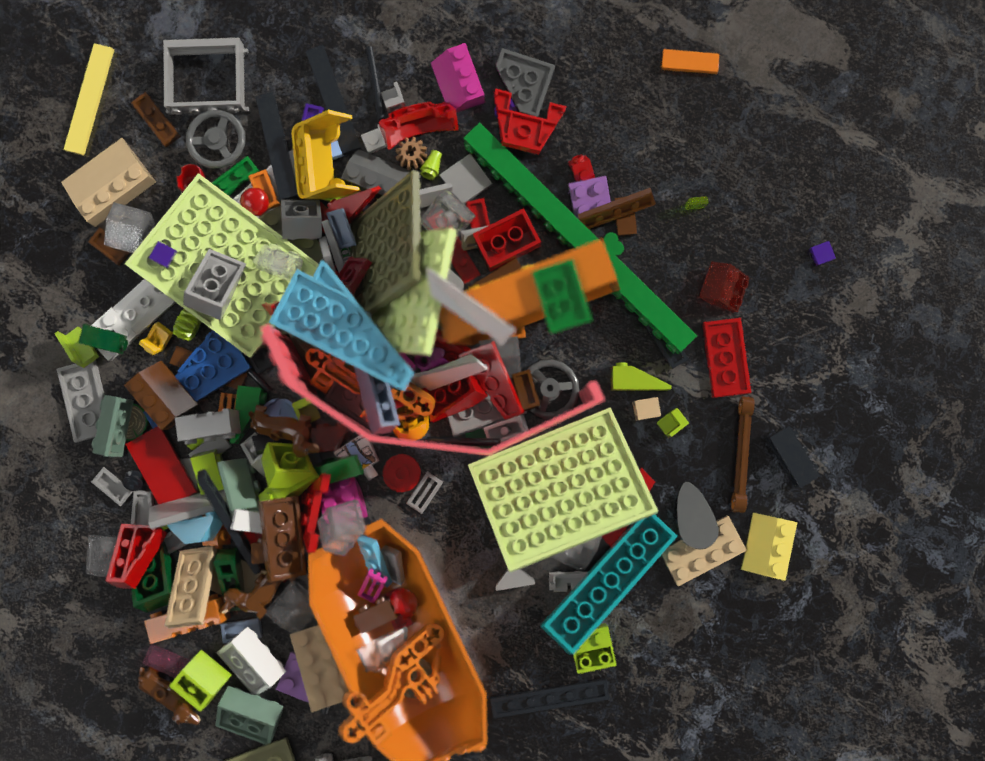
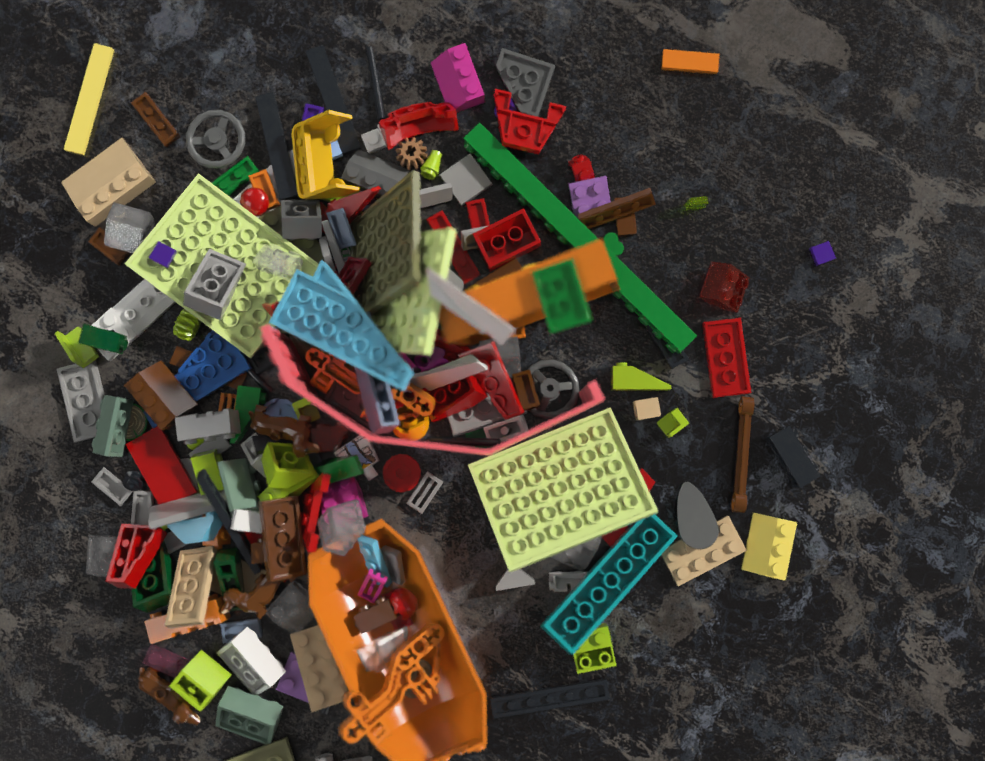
(156, 339): yellow bracket -> none
(187, 175): red hair -> none
(199, 47): light grey window -> none
(393, 98): light grey panel -> none
(447, 212): clear slope -> none

